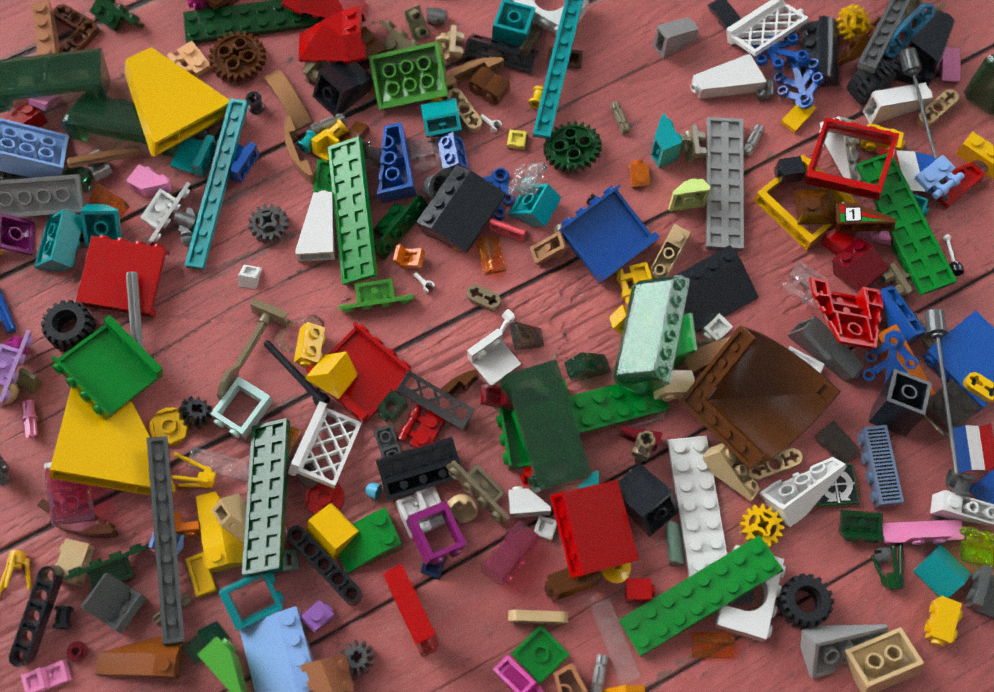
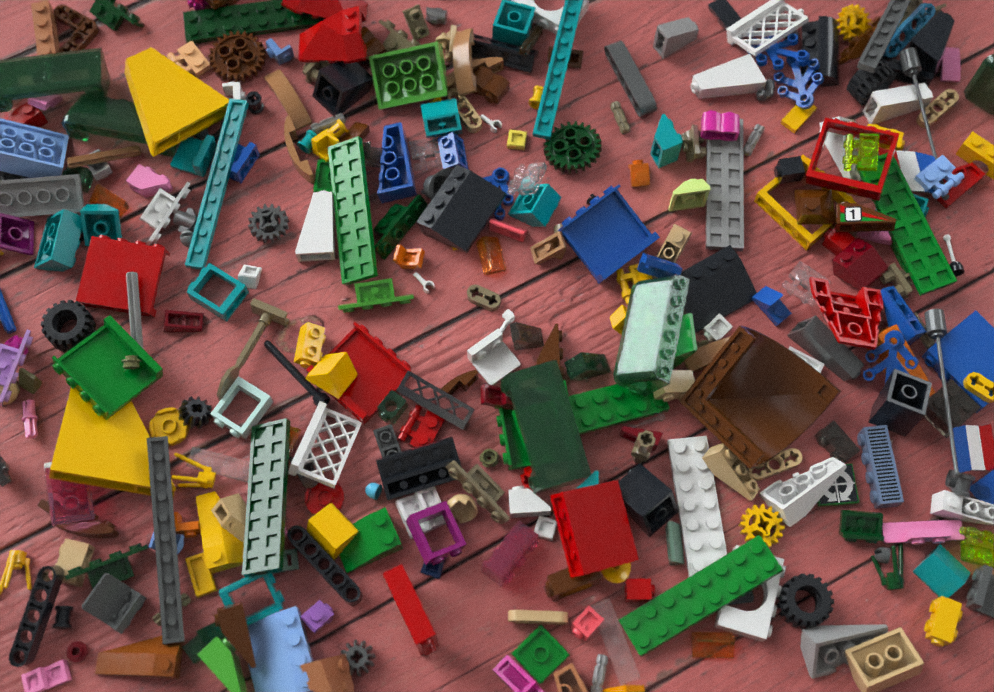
(131, 362): none -> olive plate
(174, 328): none -> dark red slope
(232, 301): none -> teal window
(234, 89): none -> white bracket
(235, 628): none -> reddish brown slope
(280, 55): none -> medium blue bracket
(462, 62): none -> medium nougat slope
(489, 453): none -> olive plate
(551, 349): none -> reddish brown slope
(586, 624): none -> coral bracket
(630, 78): none -> dark grey beam
(658, 267): none -> blue bracket
(720, 126): none -> dark pink brick
(770, 303): none -> blue slope
(867, 152): none -> clear neon green plate

